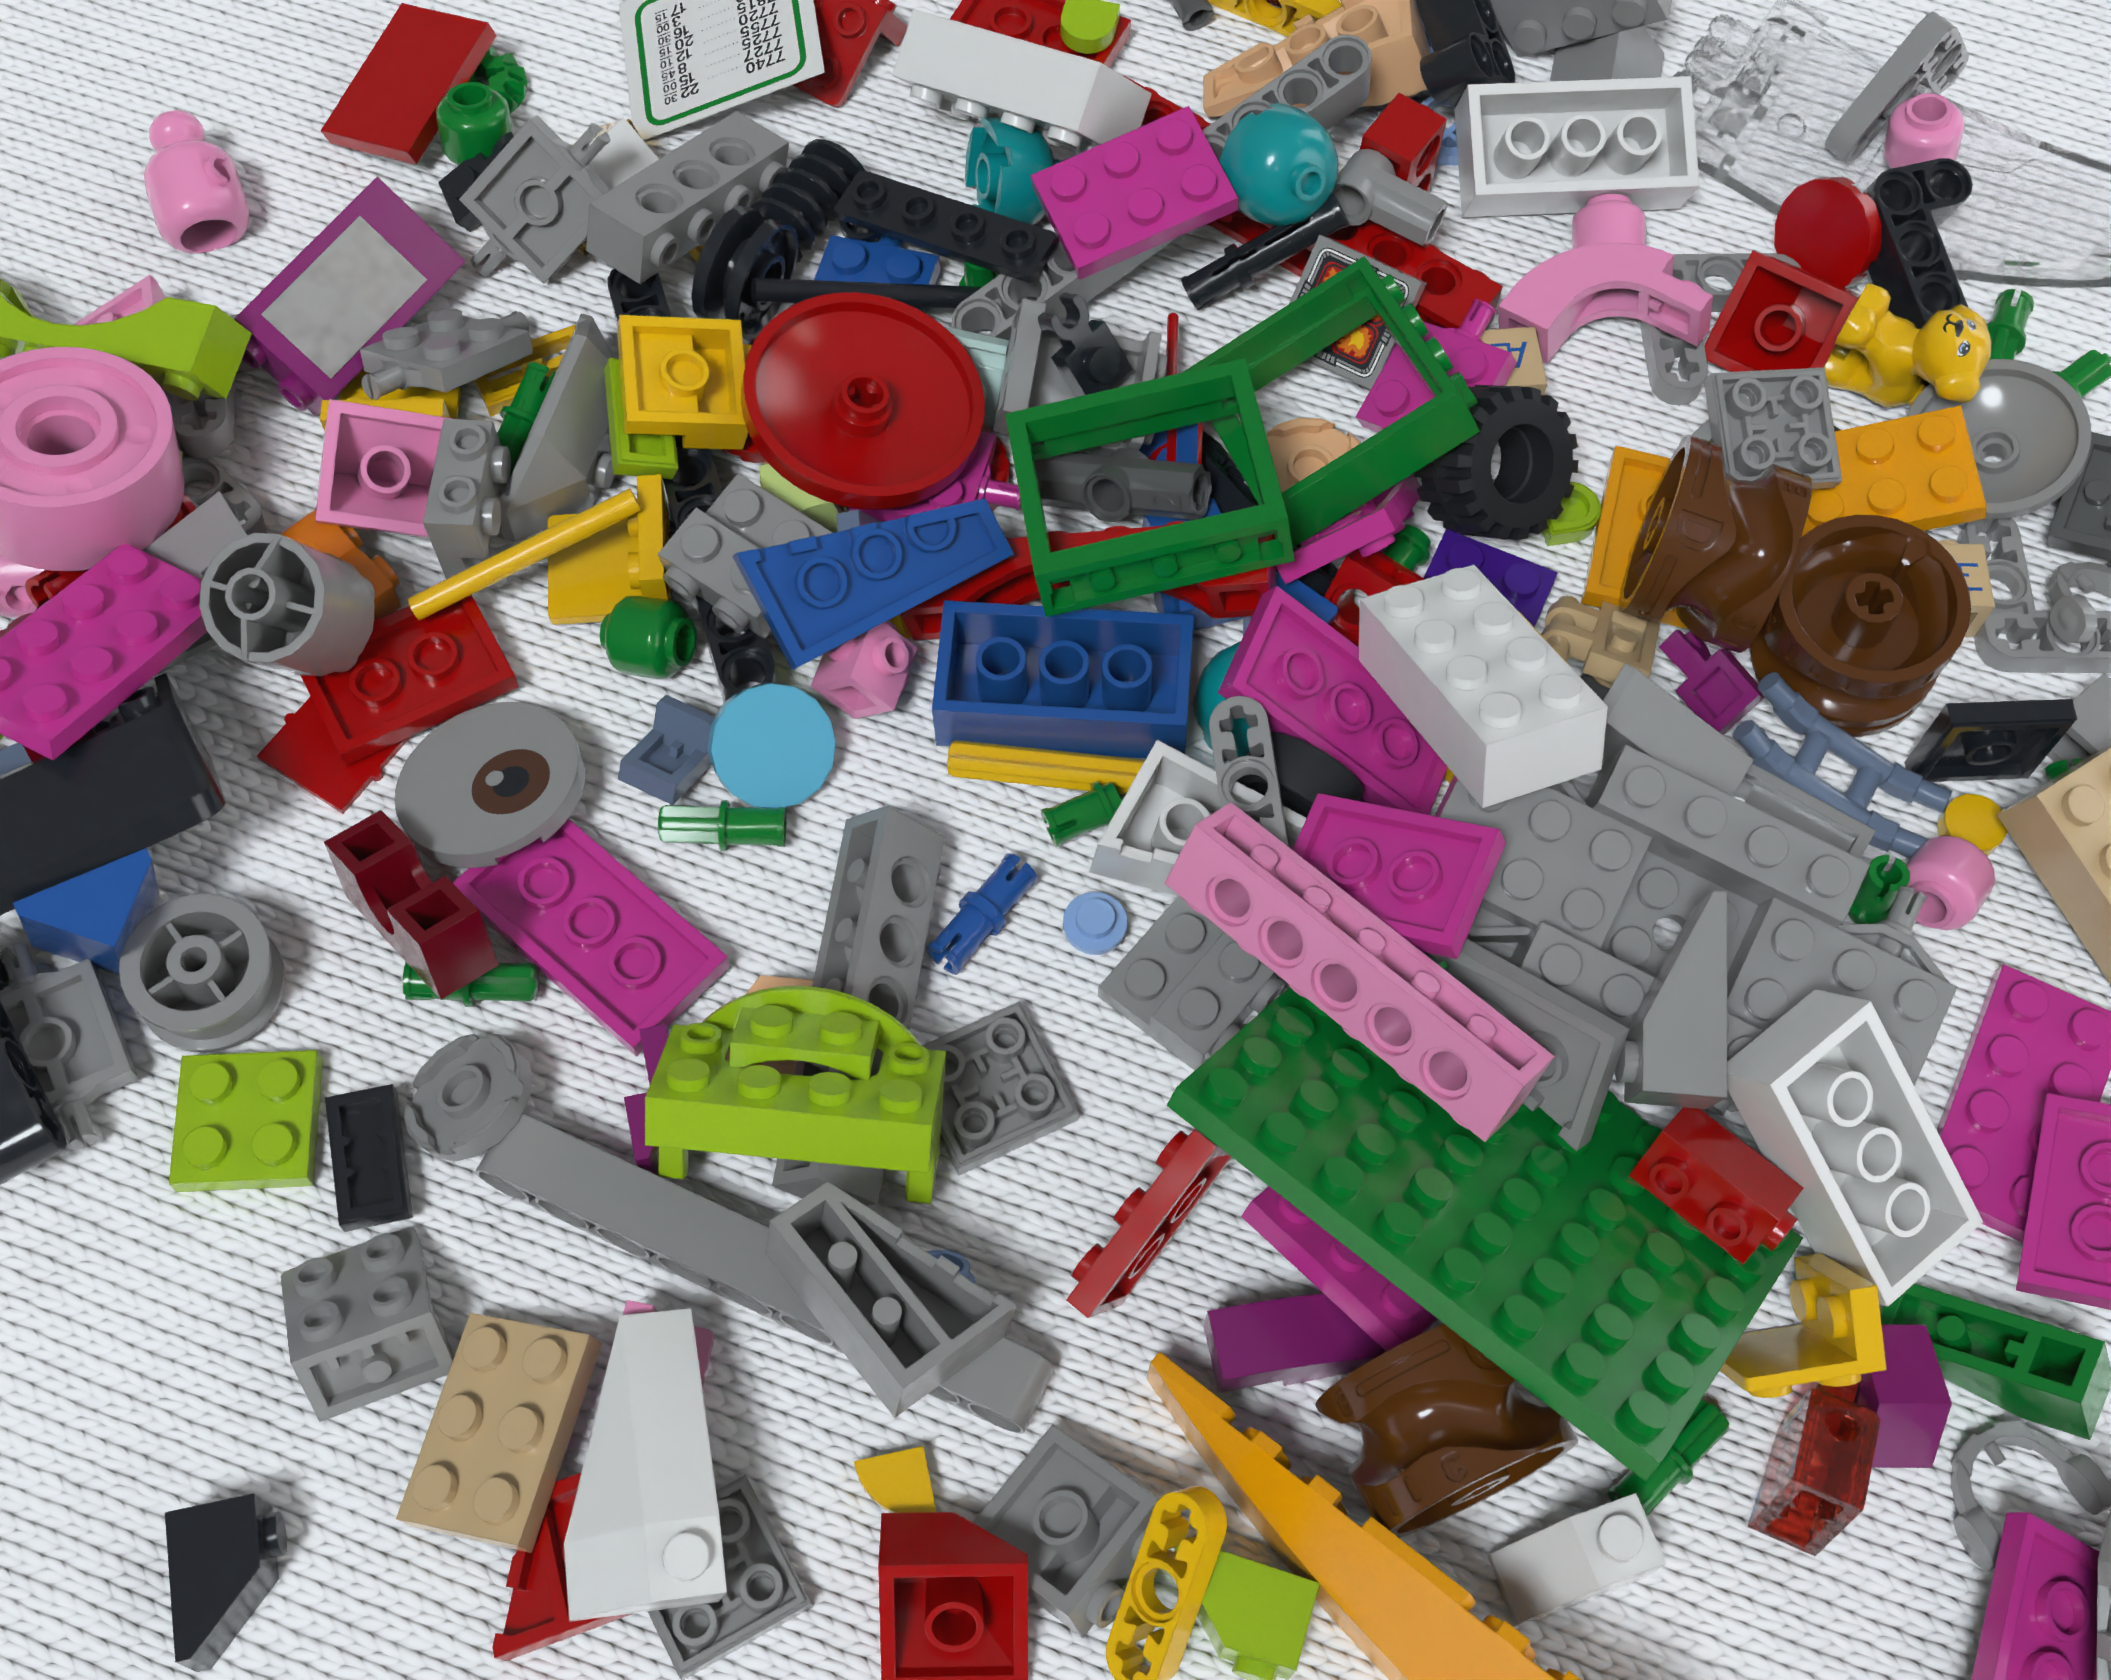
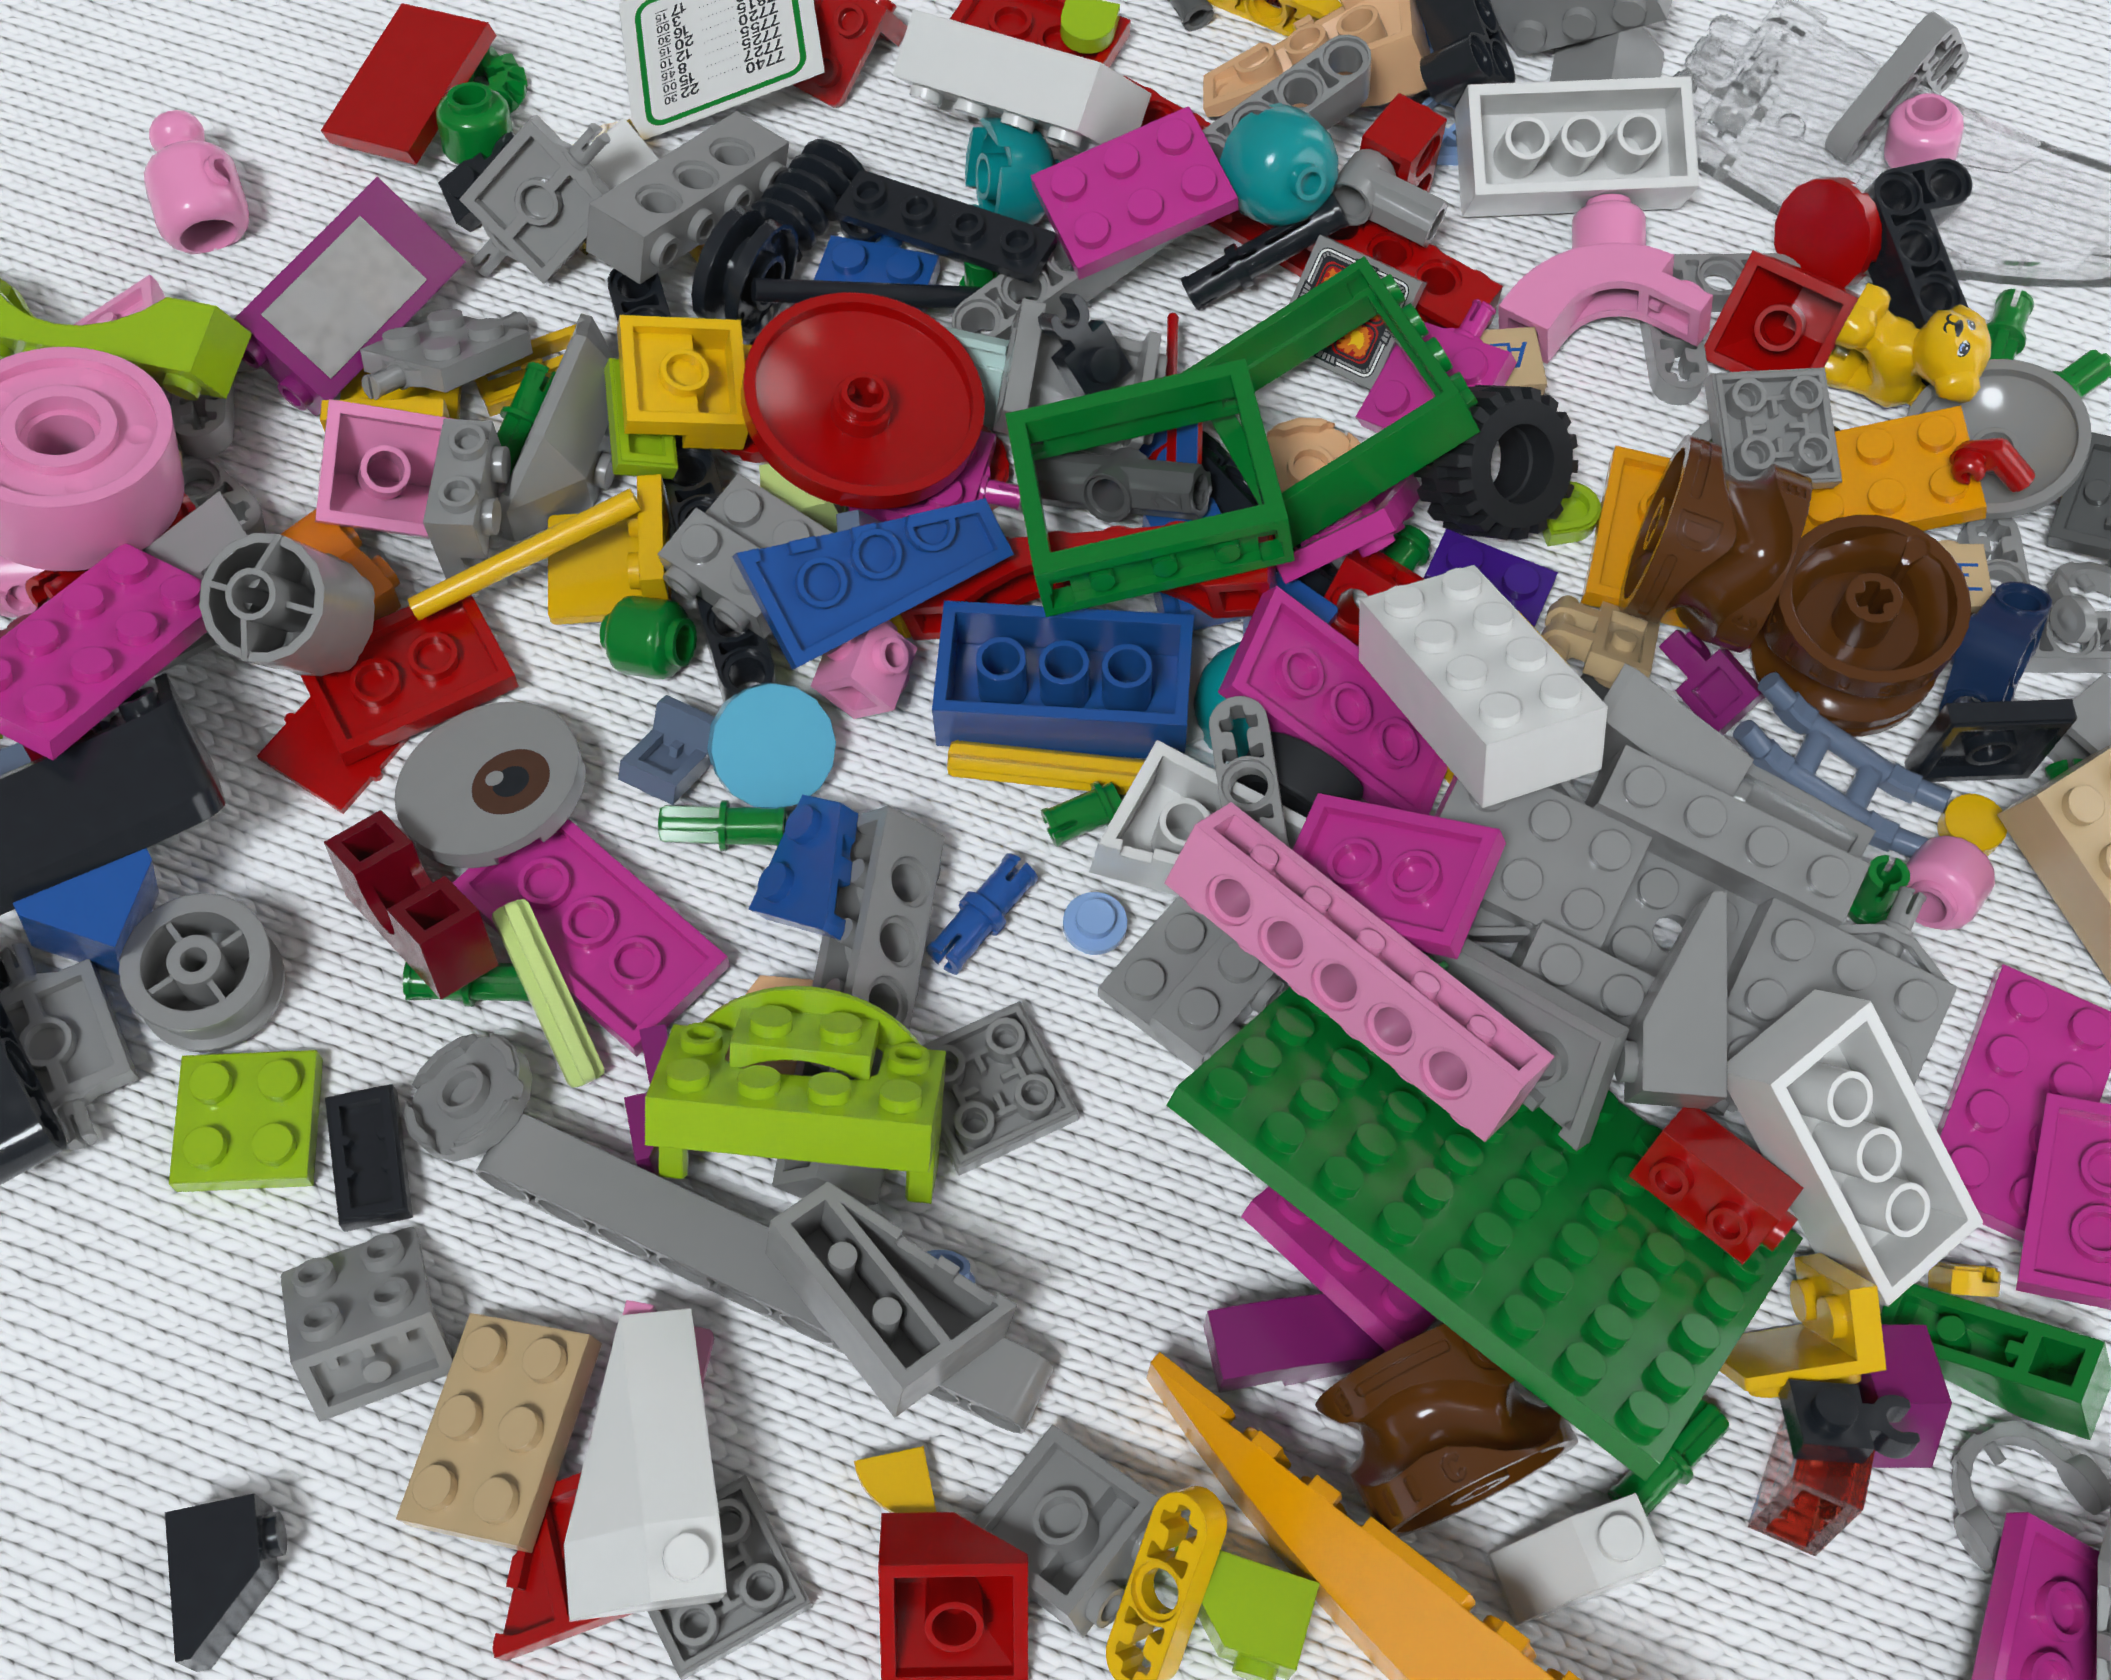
(548, 993): none -> yellowish green axle
(809, 867): none -> blue wing
(1147, 1223): red plate -> none
(1834, 1425): none -> black plate
(1965, 1279): none -> yellow tile
(1991, 455): none -> red arm
(1998, 645): none -> dark blue piece

